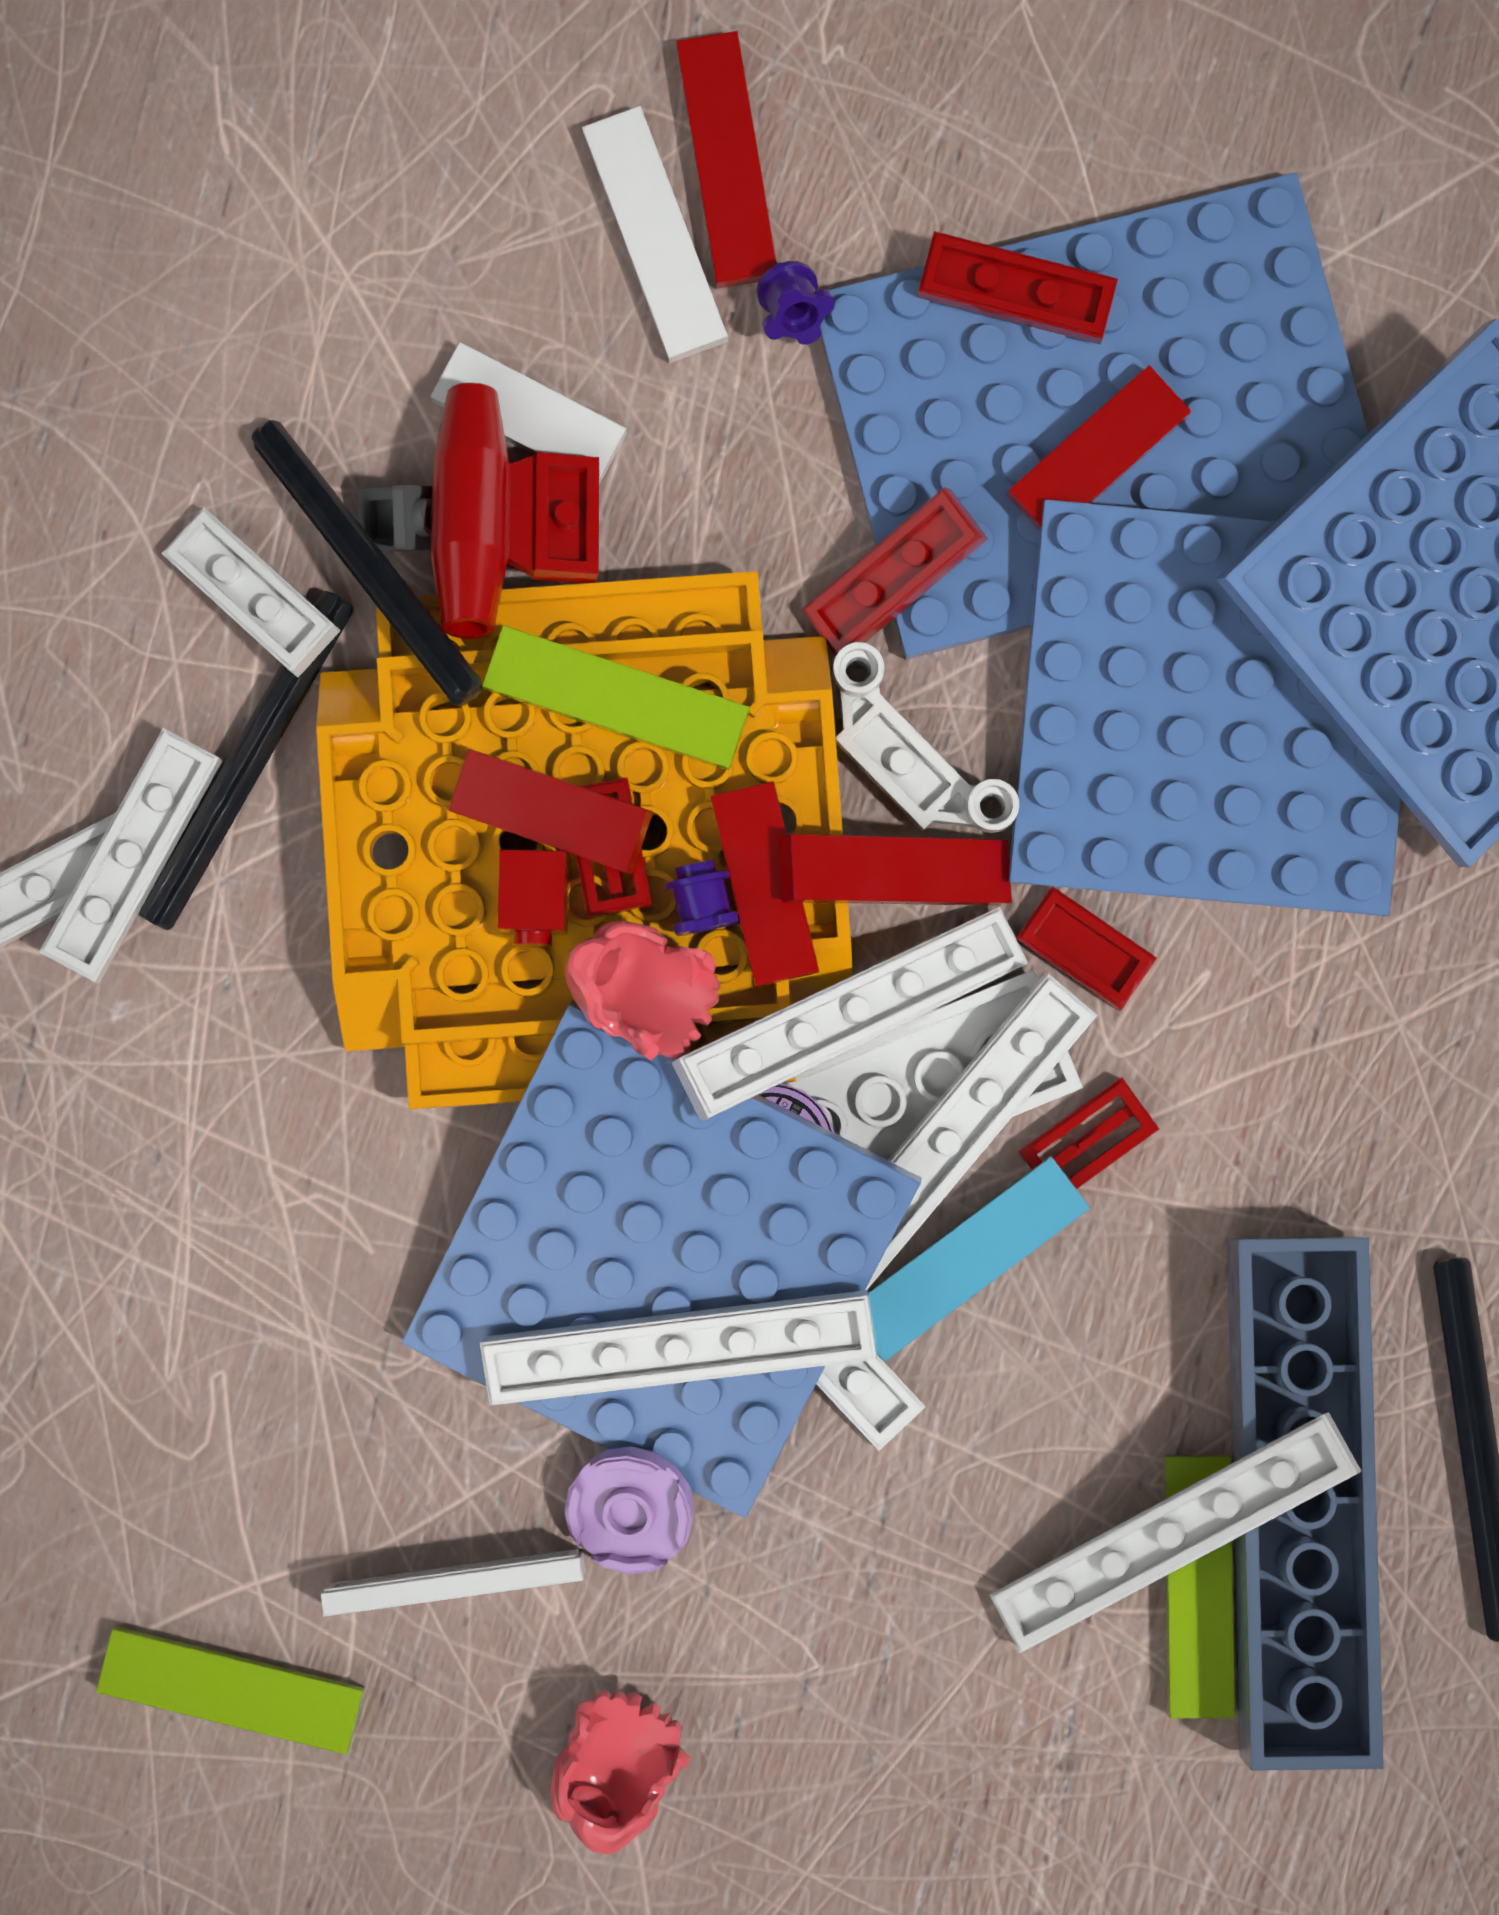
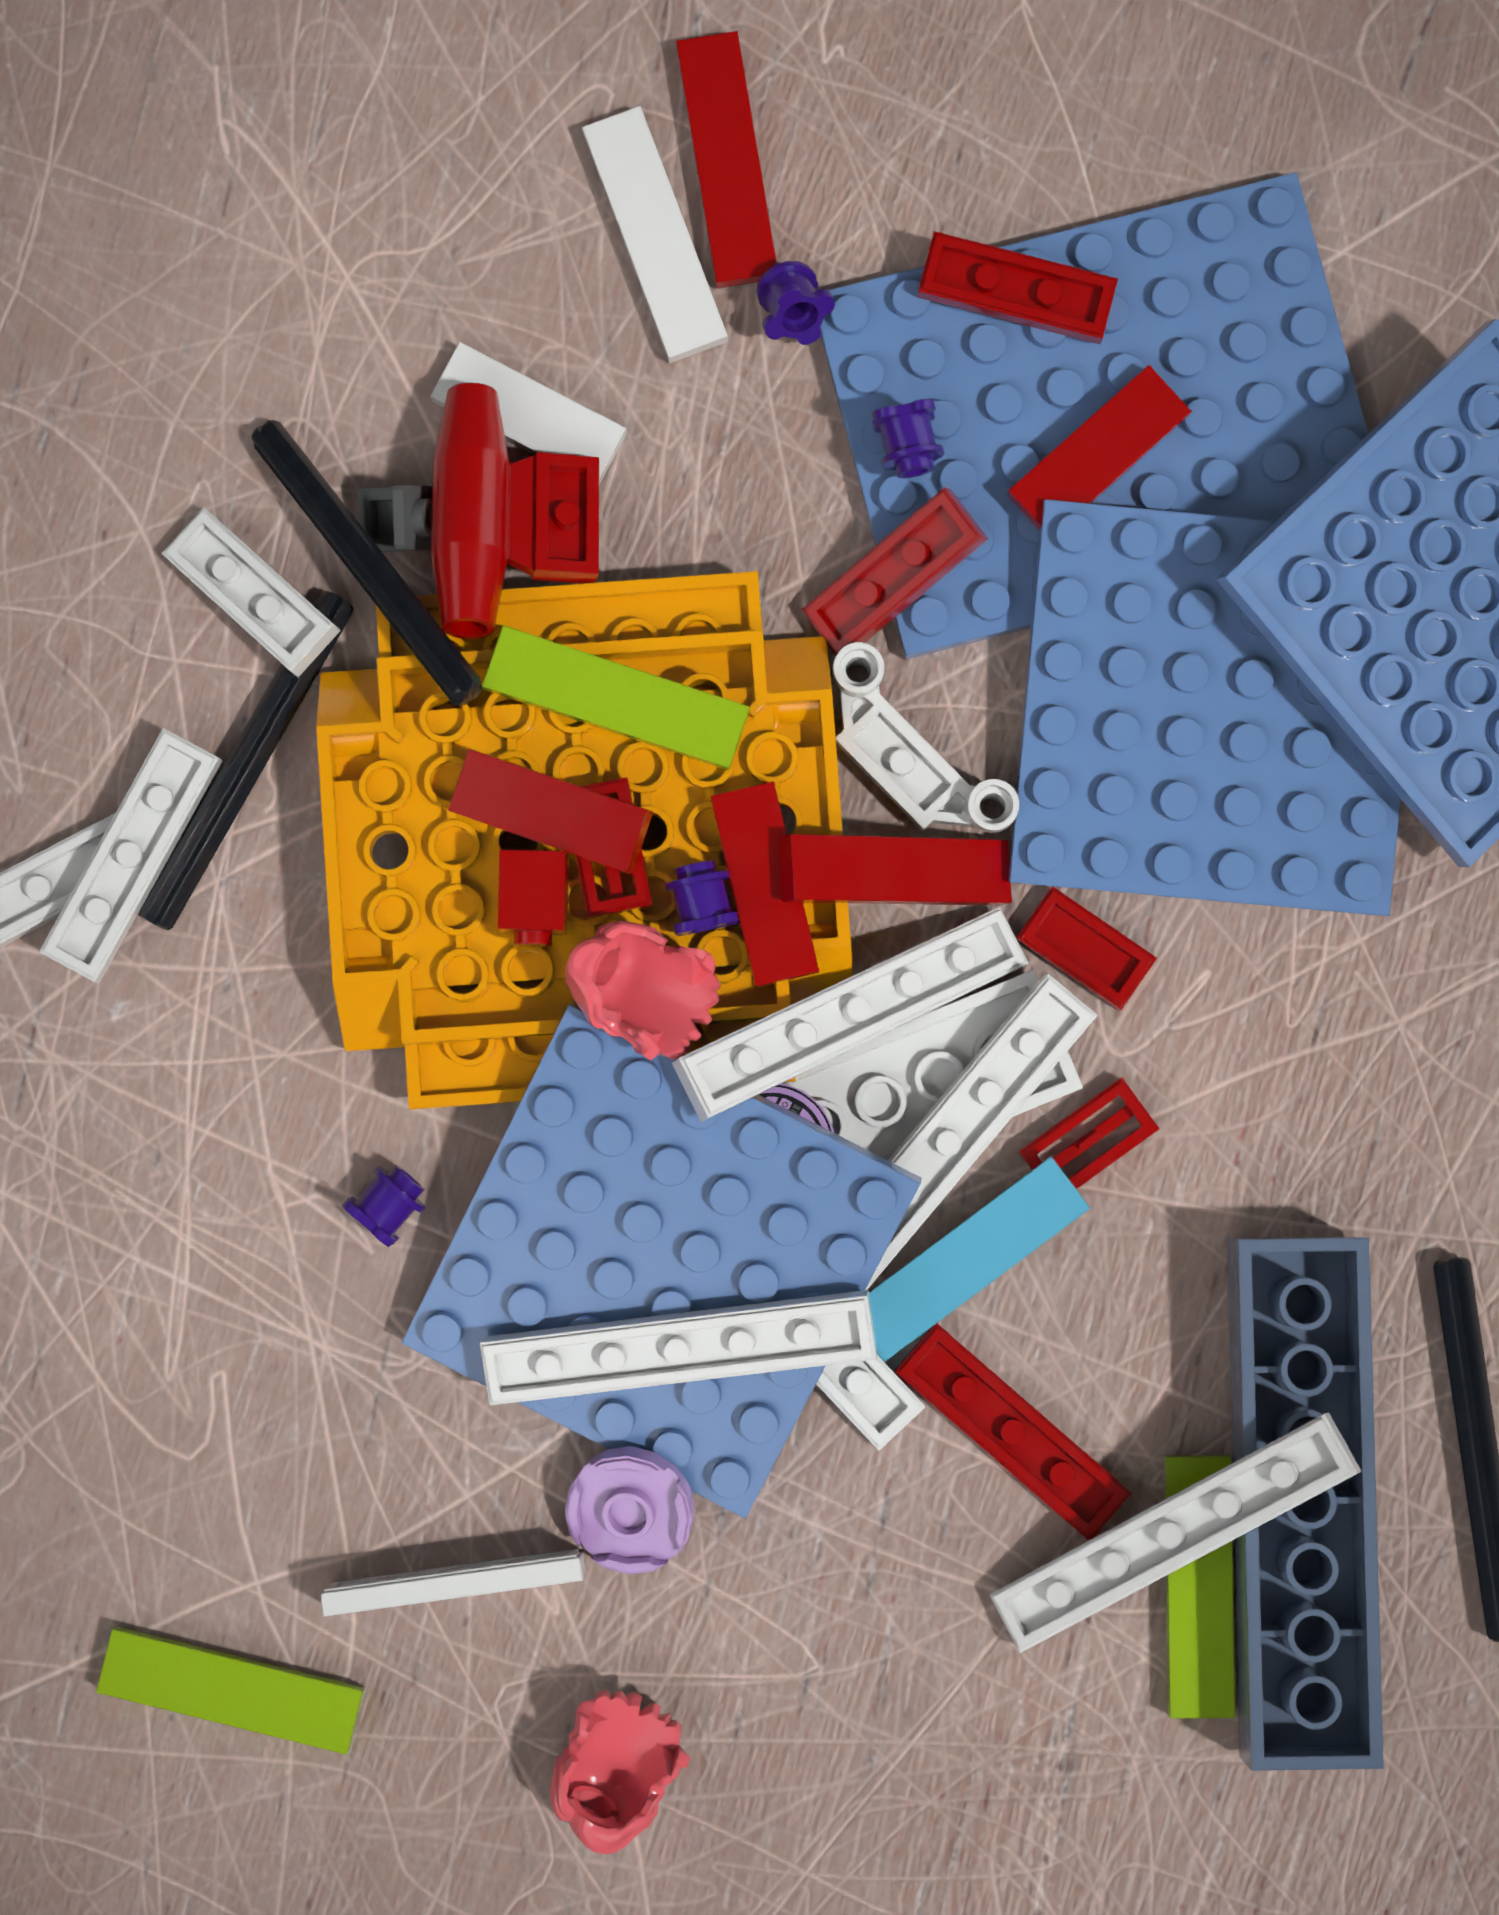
(386, 1203): none -> dark purple brick
(908, 437): none -> dark purple brick
(1012, 1431): none -> red tile

